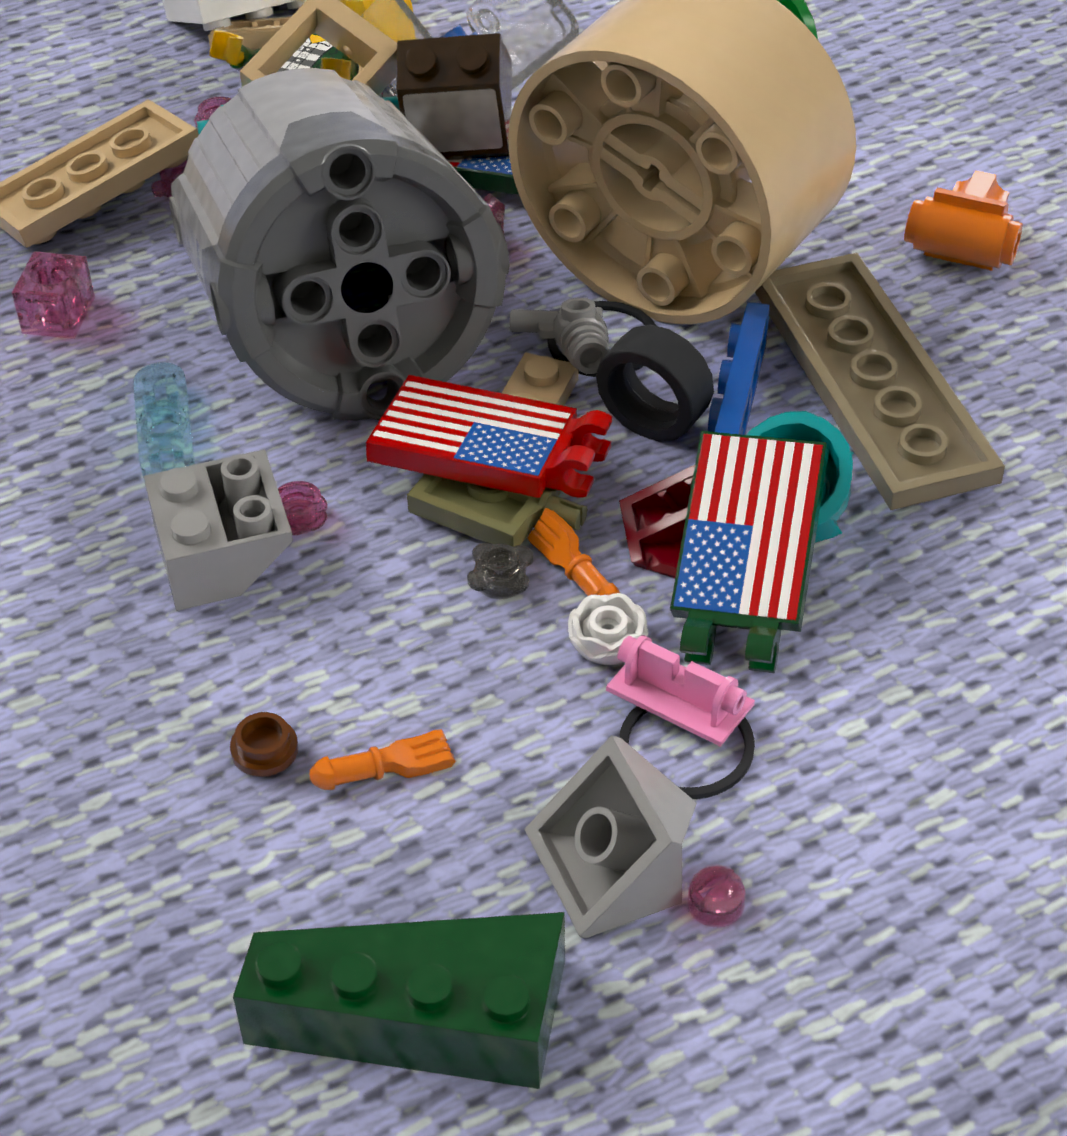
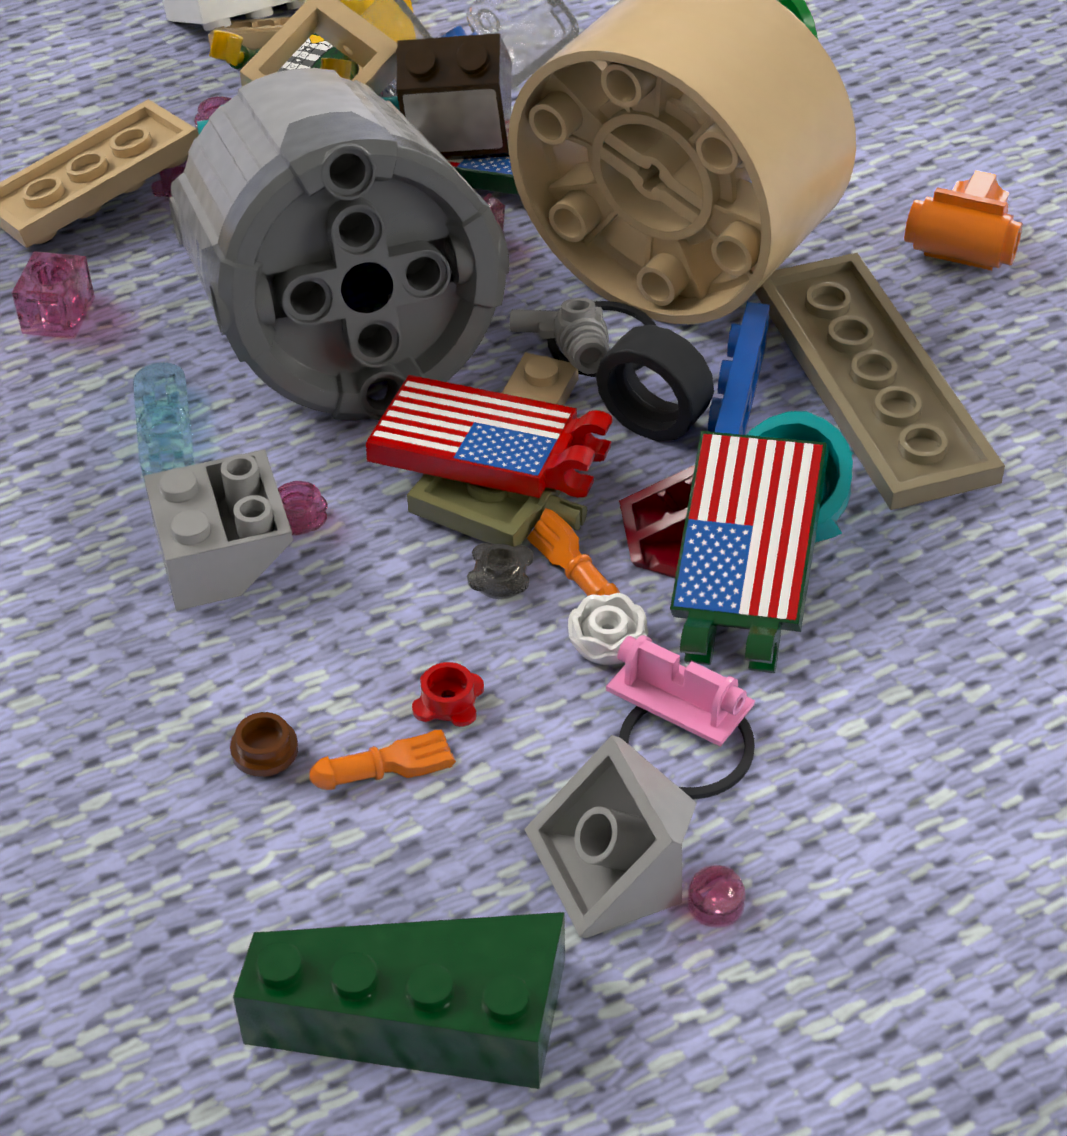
(448, 680): none -> red plate

